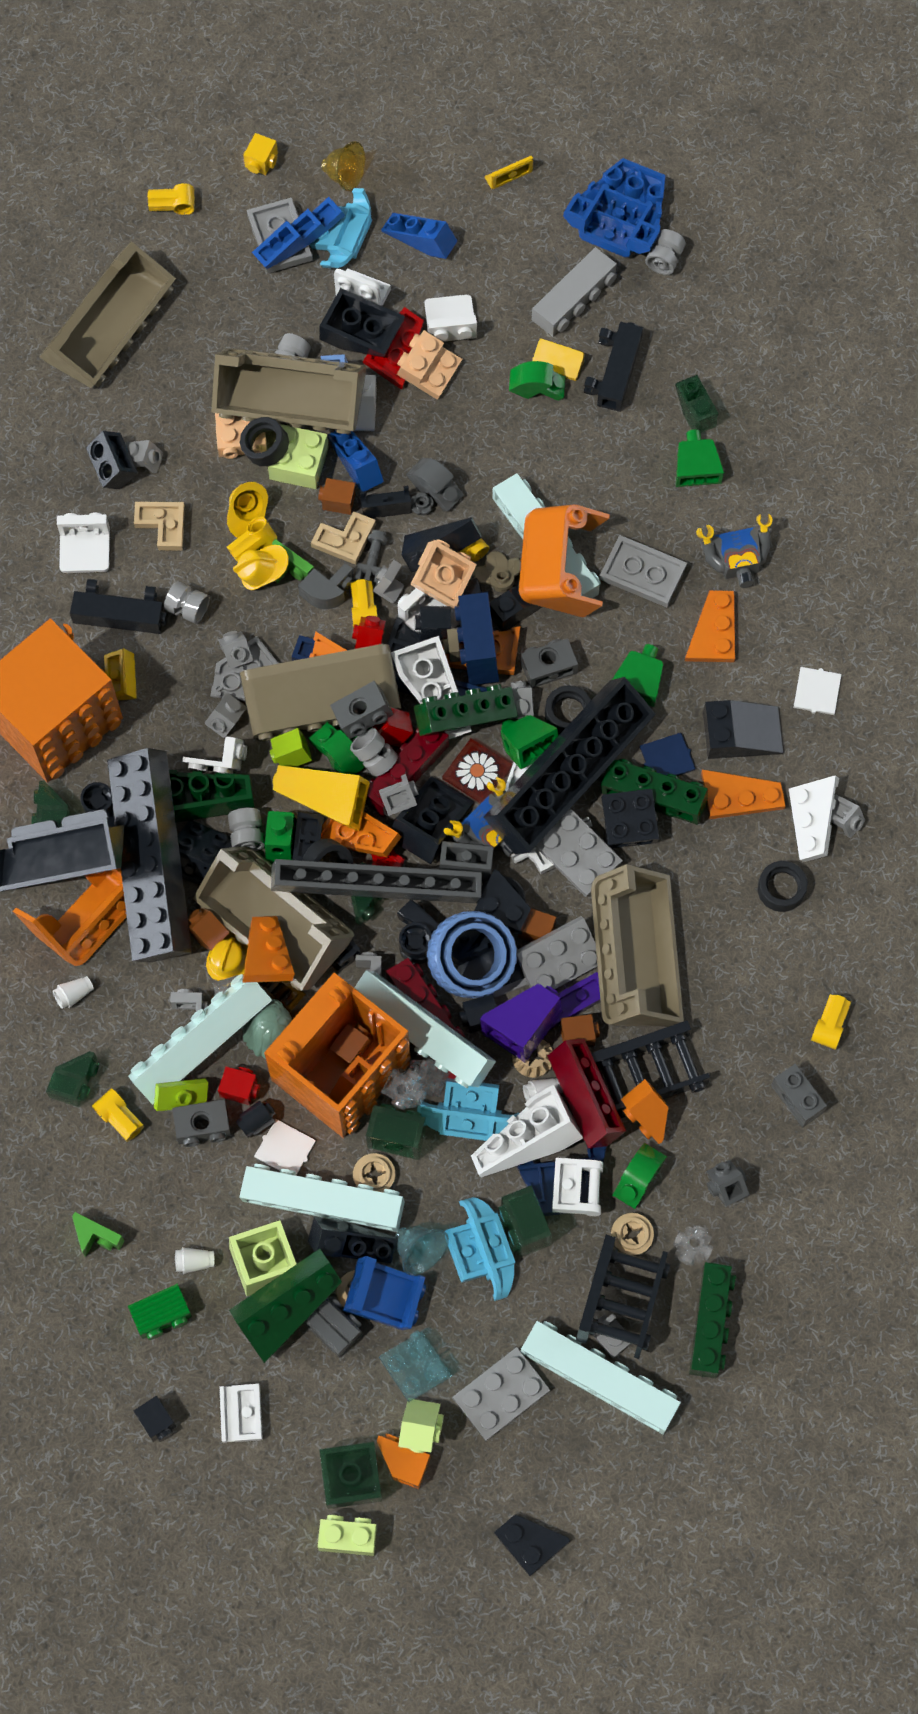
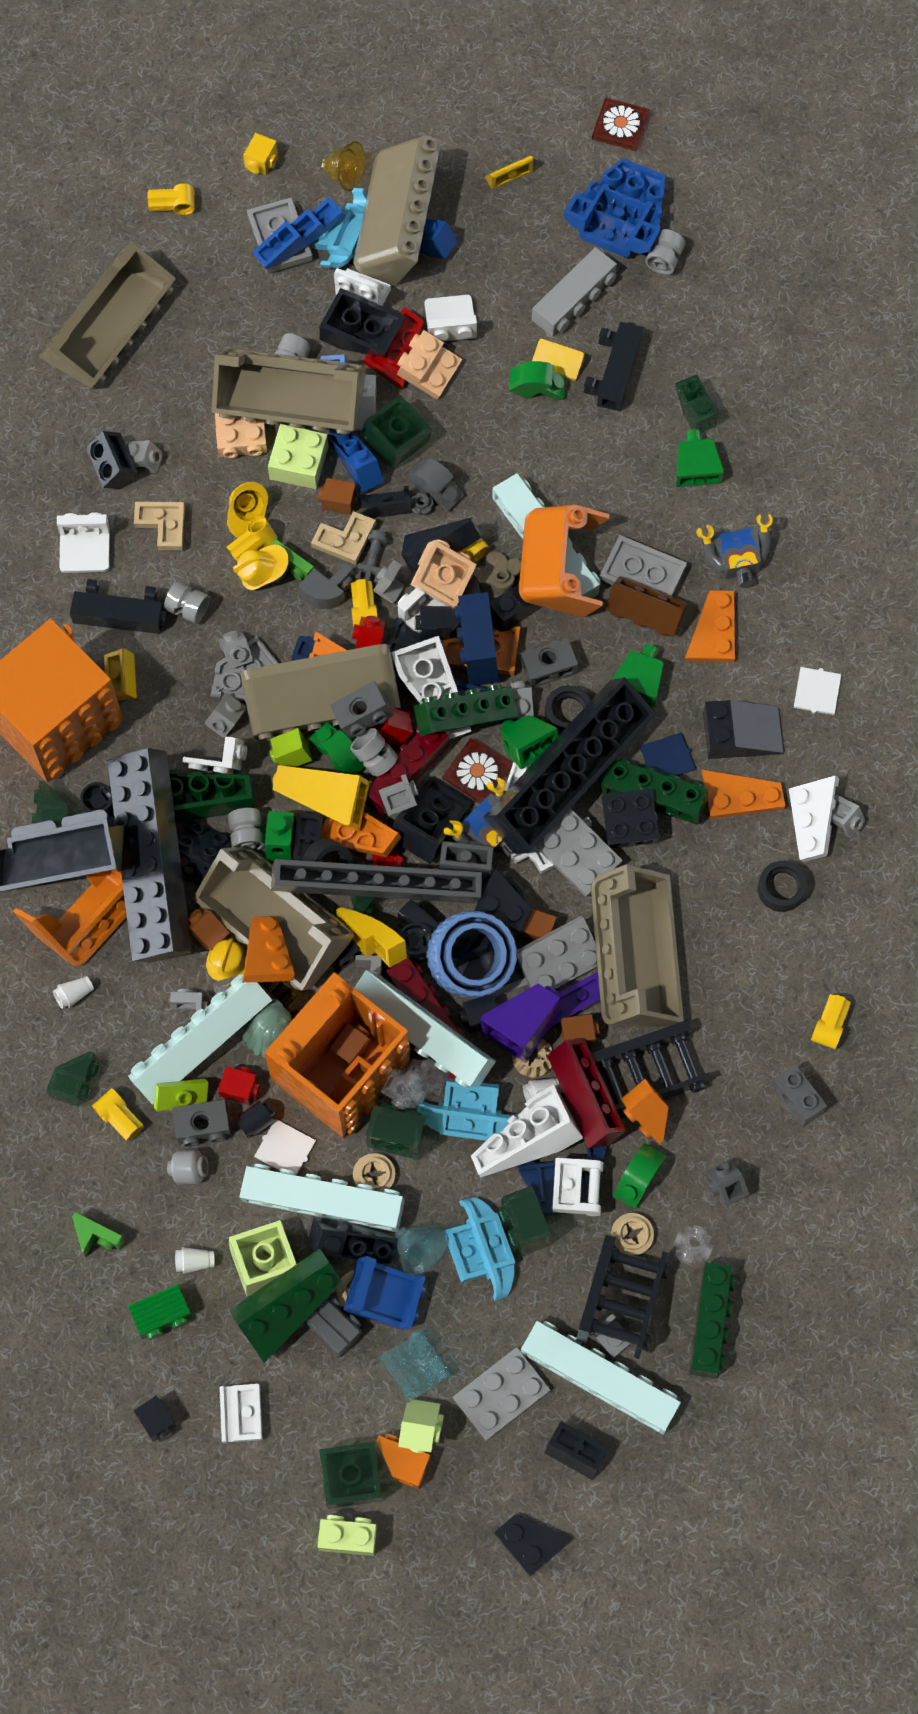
(187, 1167): none -> light grey head
(274, 453): black tyre -> none
(374, 936): none -> yellow slope
(396, 209): none -> dark tan windscreen
(396, 431): none -> clear green brick
(451, 645): dark tan plate -> none
(576, 1450): none -> black hinge
(620, 124): none -> tile
(646, 606): none -> reddish brown brick

